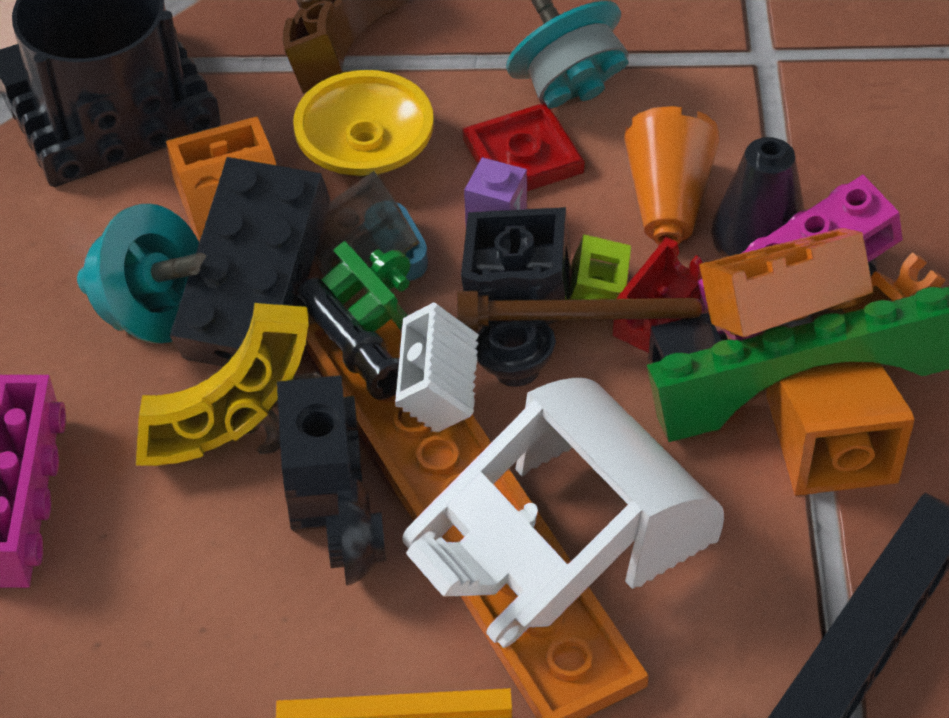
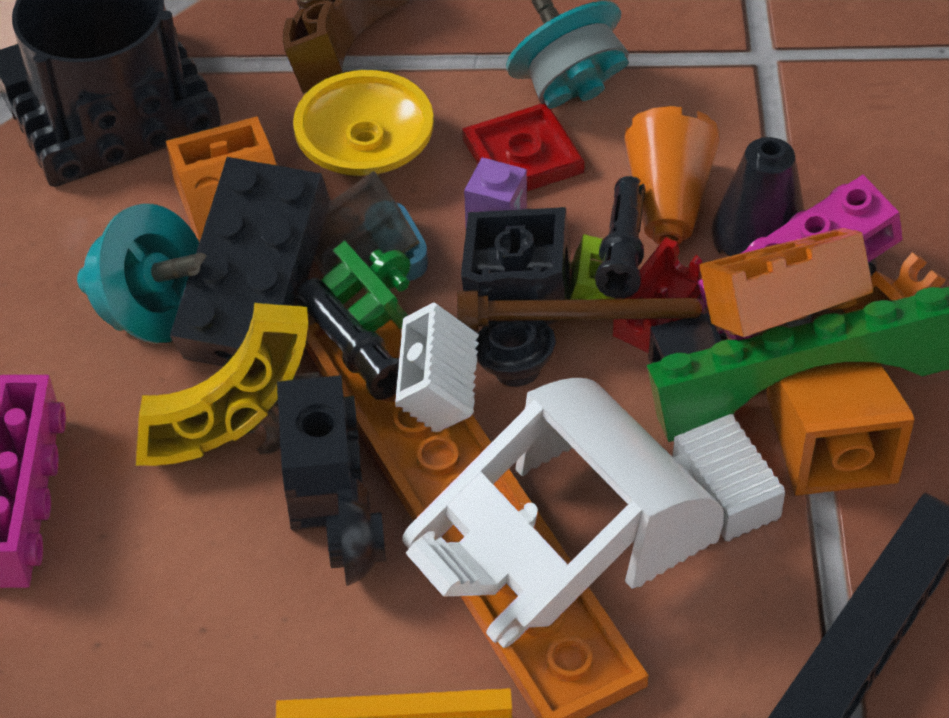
(622, 249): none -> black pin
(732, 473): none -> white brick

